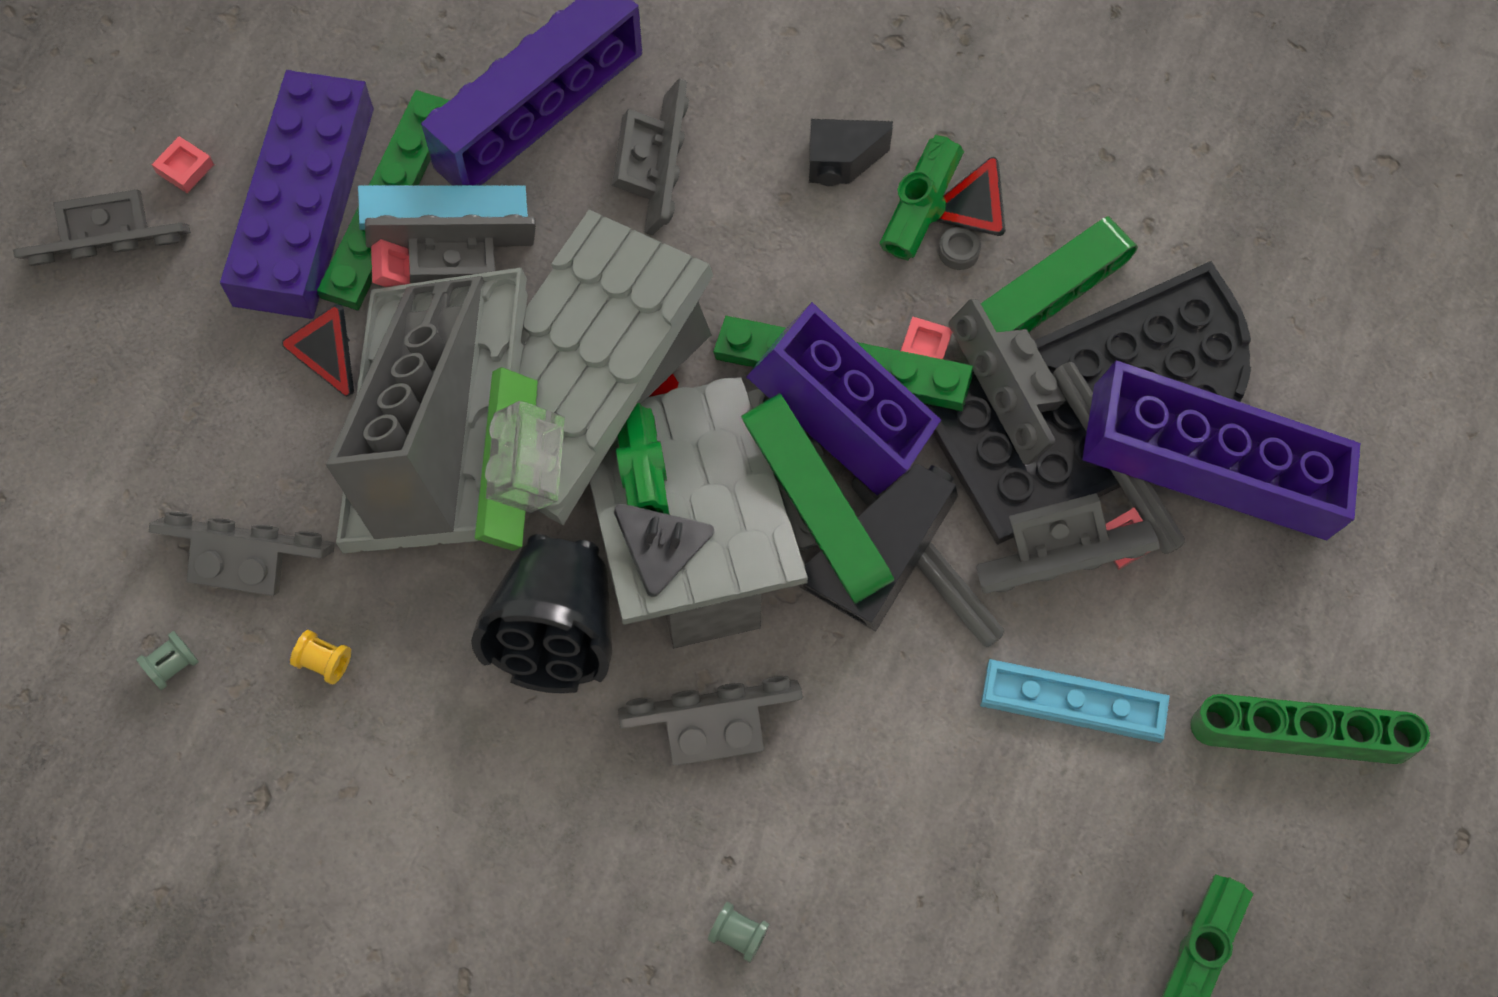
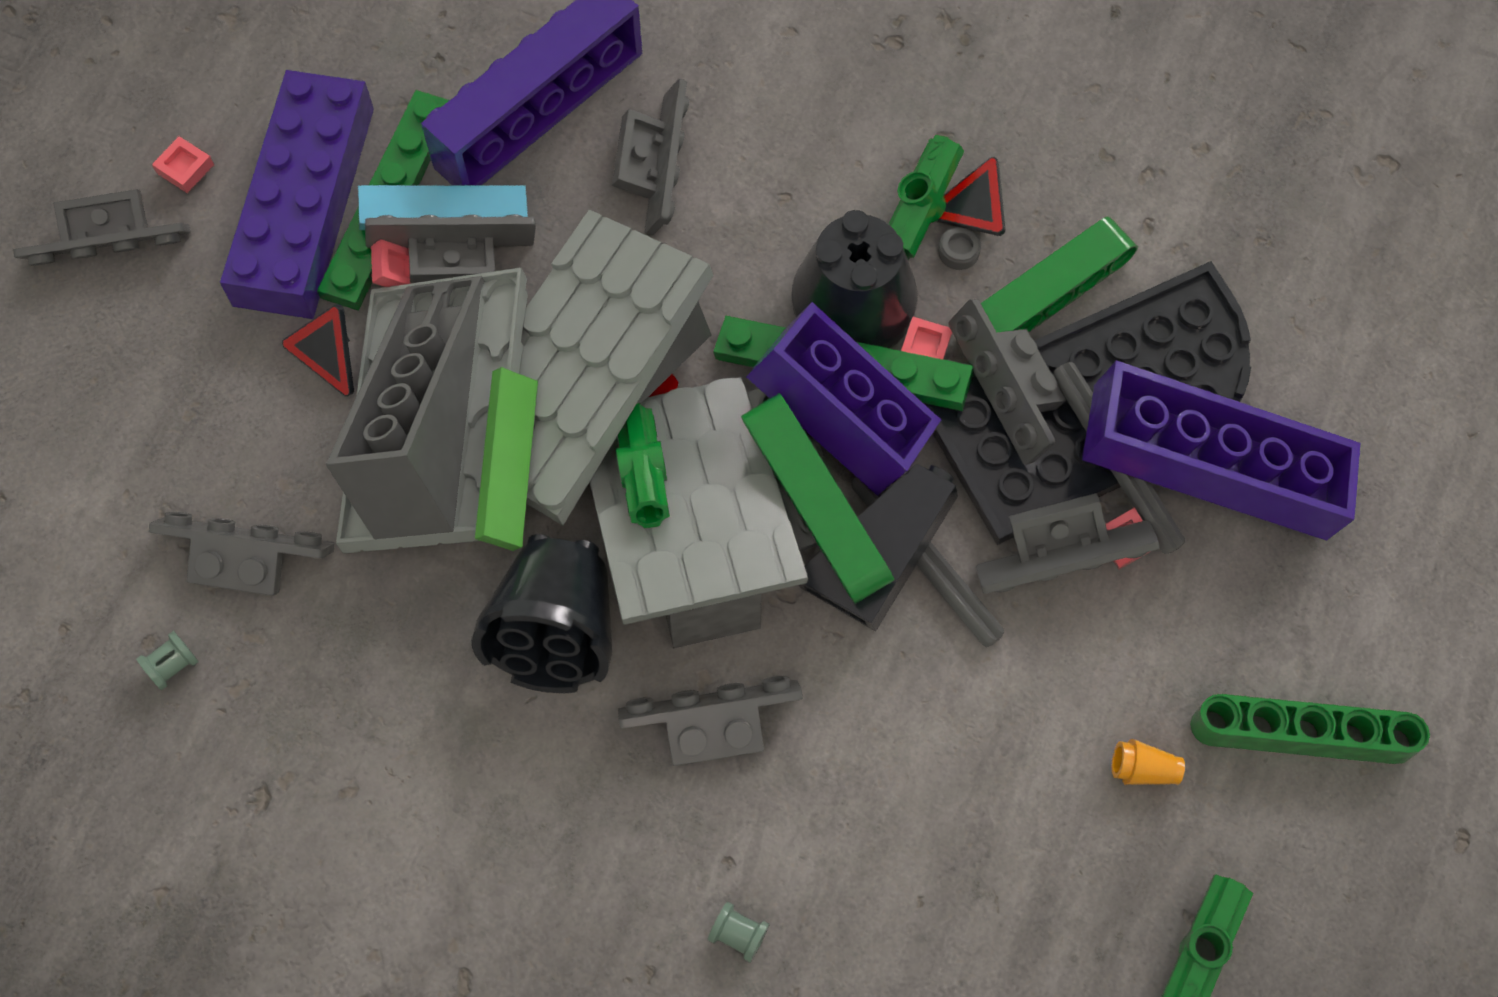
(320, 656): yellow bush -> none
(525, 457): clear brick -> none
(660, 543): black piece -> none
(845, 148): black slope -> none
(859, 280): none -> black cone
(1075, 701): medium azure tile -> none
(1143, 764): none -> light orange cone

